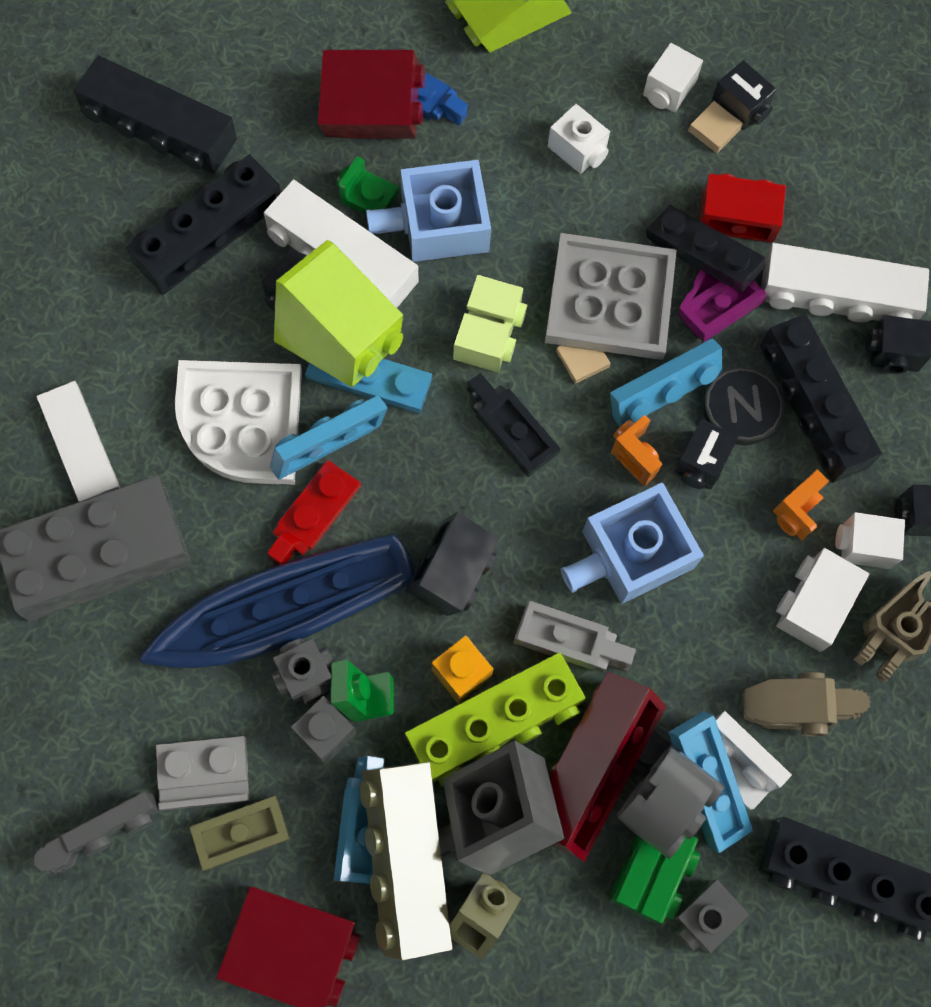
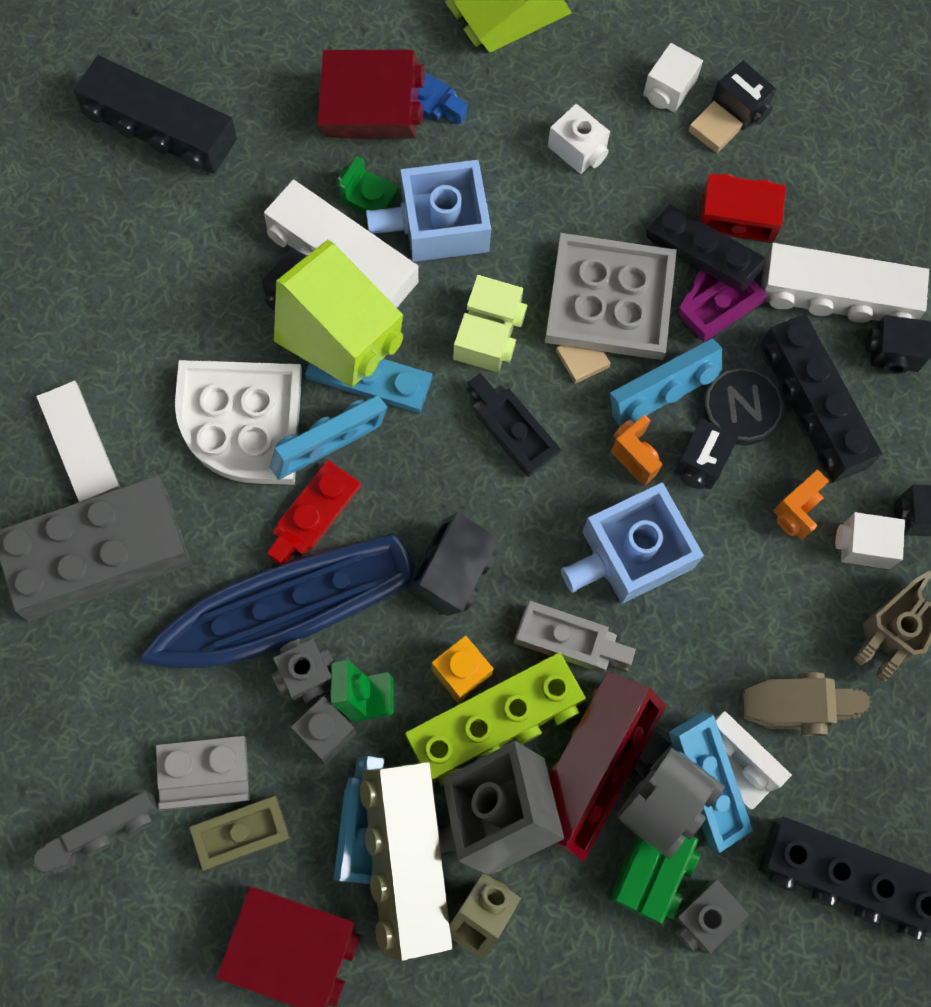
(204, 224): black brick -> none
(821, 599): white brick -> none

